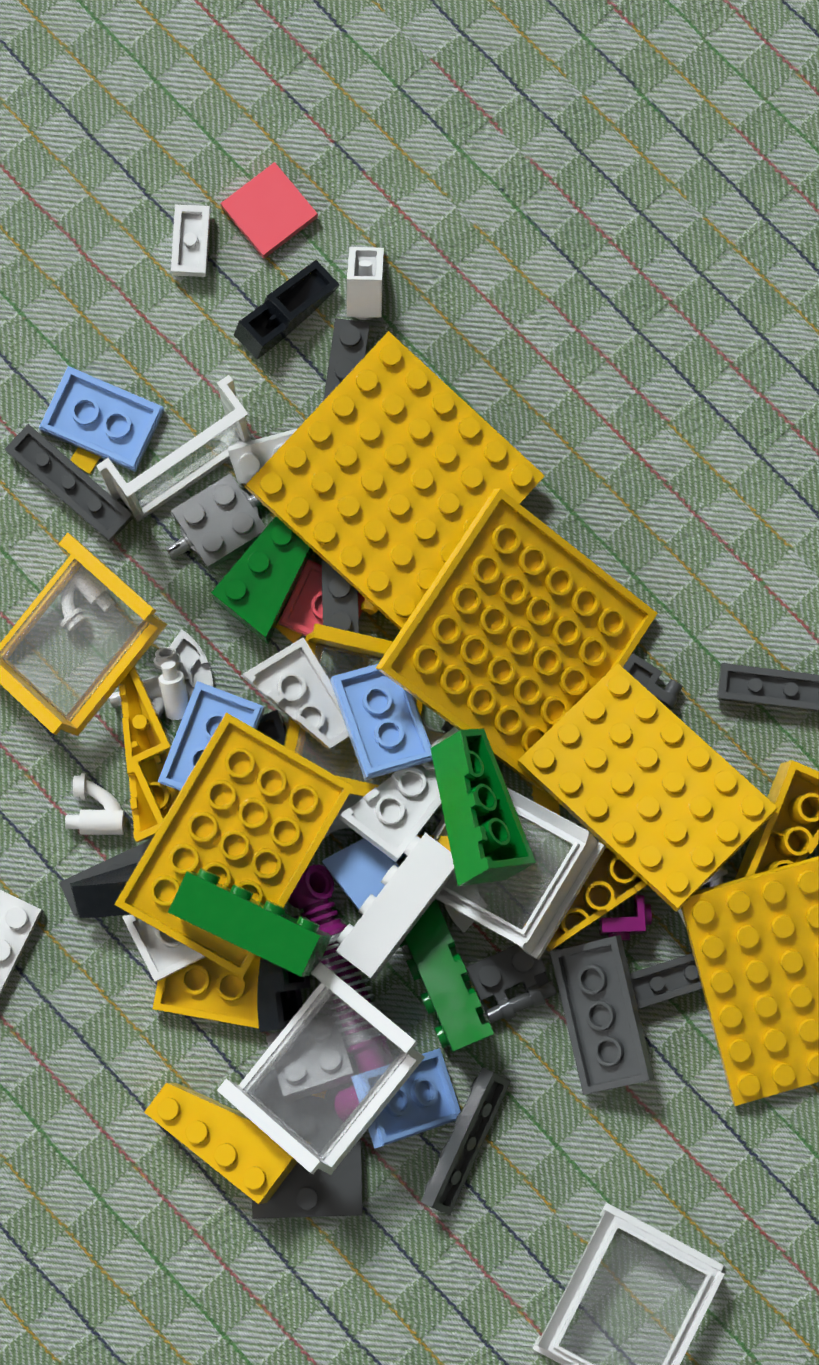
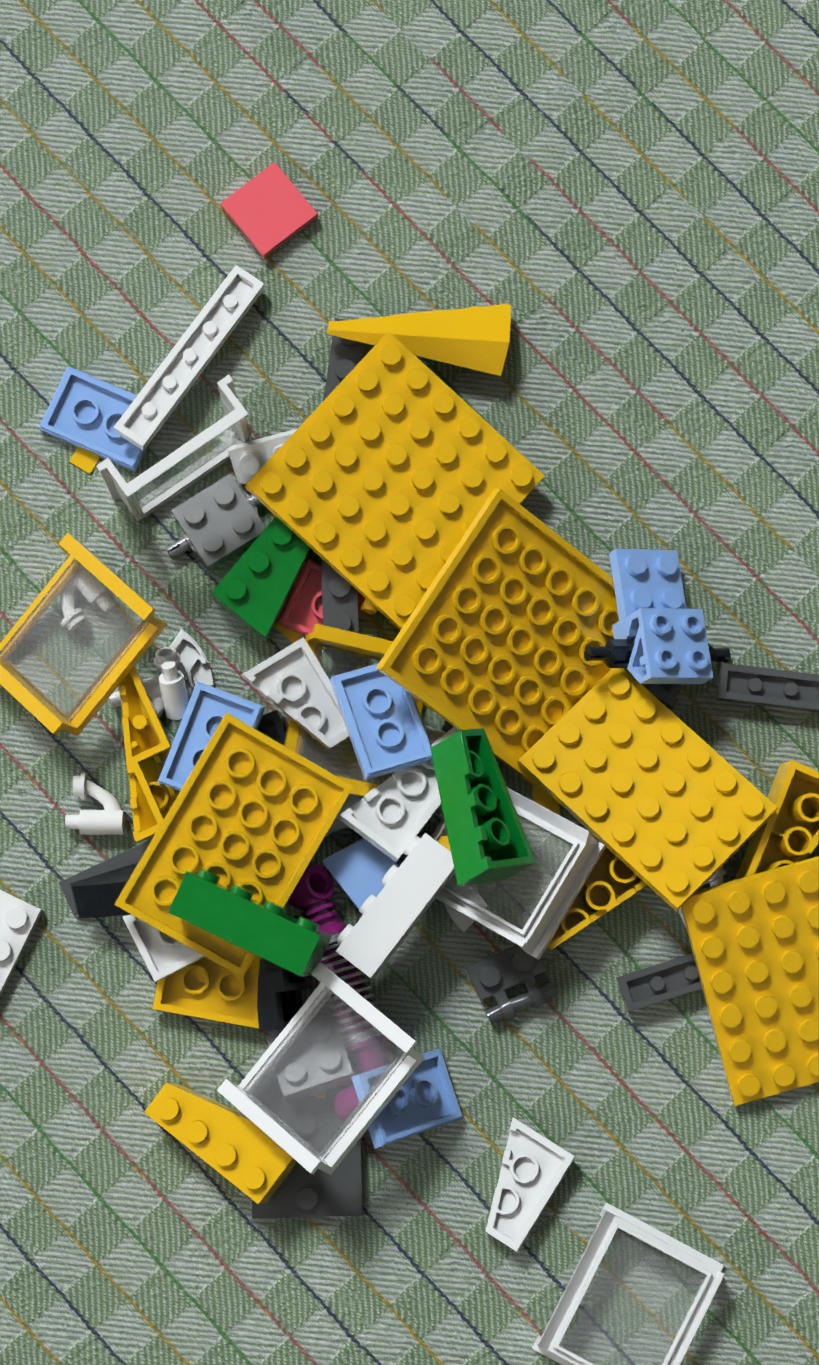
(69, 483): dark grey plate -> none
(189, 357): none -> white plate
(190, 240): white plate -> none
(285, 309): black slope -> none
(365, 282): white slope -> none
(445, 982): green wedge -> none
(461, 337): none -> yellow wedge
(465, 1141): dark grey plate -> none
(526, 1183): none -> white wing
(602, 1015): dark grey plate -> none
(628, 925): magenta bracket -> none
(655, 631): none -> light blue piece

